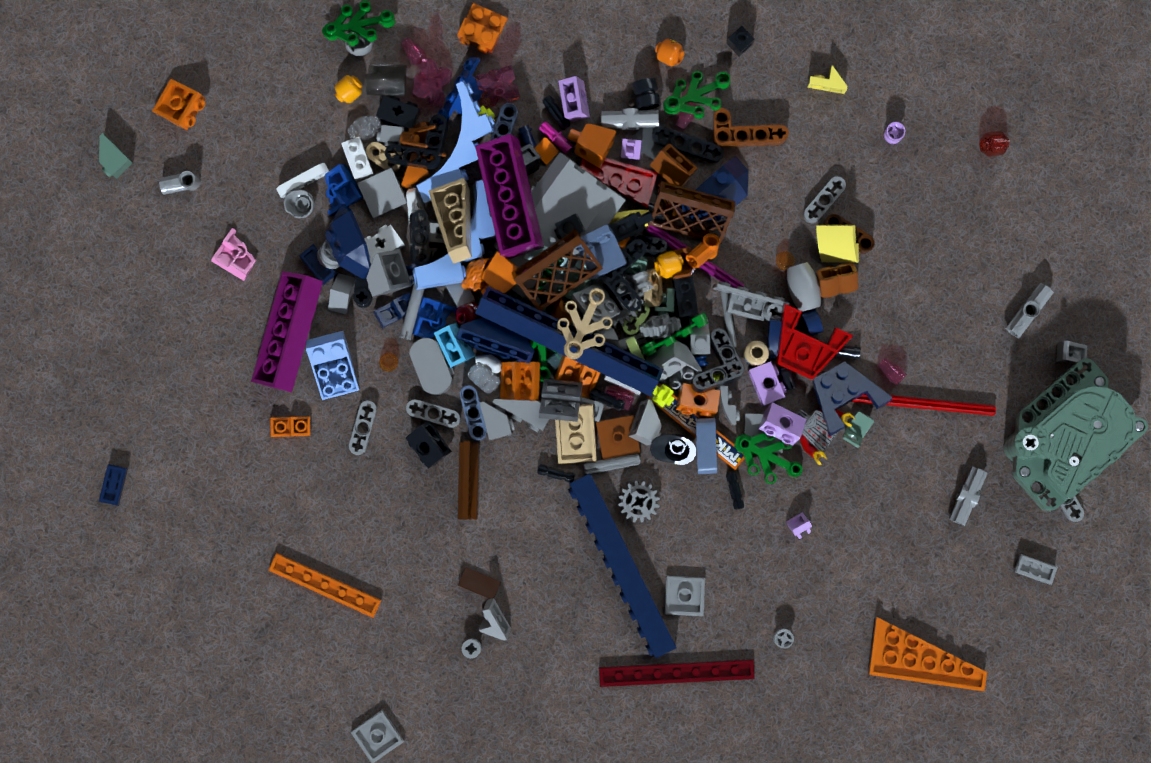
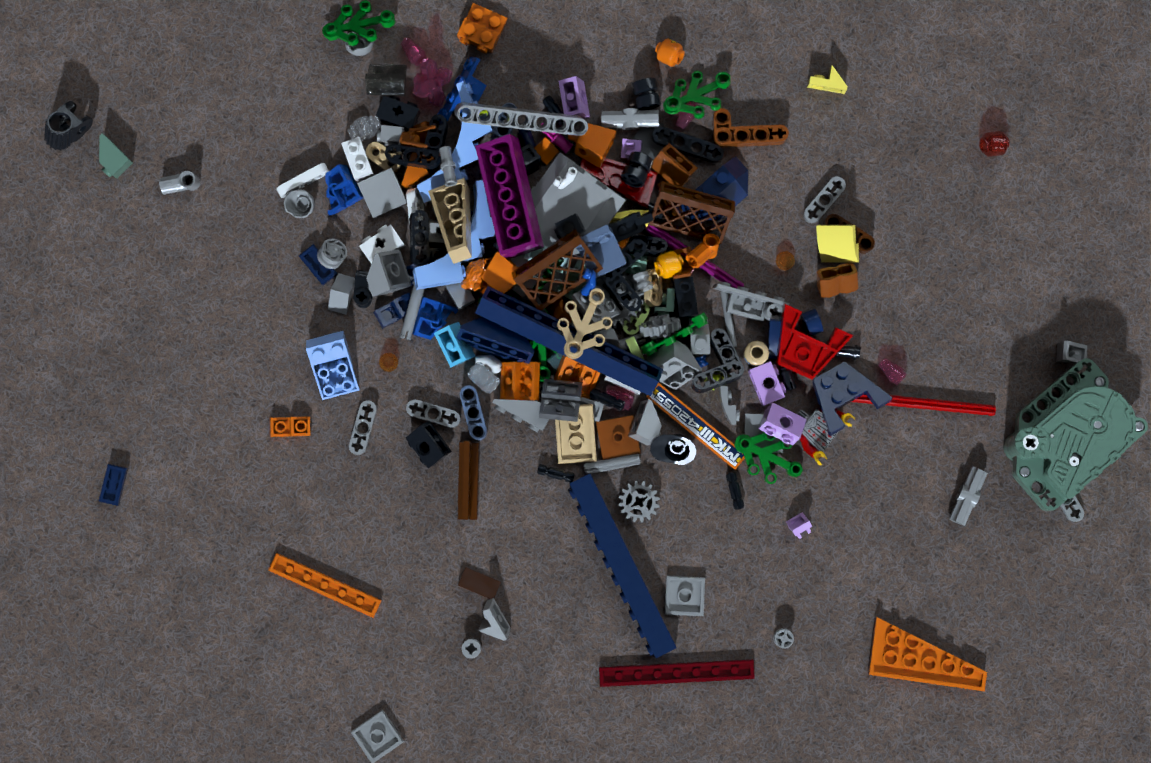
(68, 134): none -> black piece
(179, 104): orange plate -> none
(234, 256): bright pink slope -> none
(287, 331): magenta brick -> none
(348, 89): light orange head -> none
(348, 242): dark blue wedge -> none
(431, 366): light grey brick -> none
(448, 166): none -> light grey pin
(466, 313): dark red head -> none
(496, 85): clear pink plant -> none
(496, 422): light grey slope -> none
(528, 124): none -> light grey beam
(568, 178): none -> white arm
(590, 275): none -> blue arm
(636, 169): none -> black wheel
(663, 396): neon yellow gear -> none
(706, 446): sand blue beam -> none
(708, 399): orange brick -> none
(740, 41): black brick -> none
(803, 287): light grey piece -> none
(859, 428): sand green bracket -> none
(894, 129): lavender wheel -> none
(1035, 569): light grey plate -> none
(1036, 301): light grey piece -> none

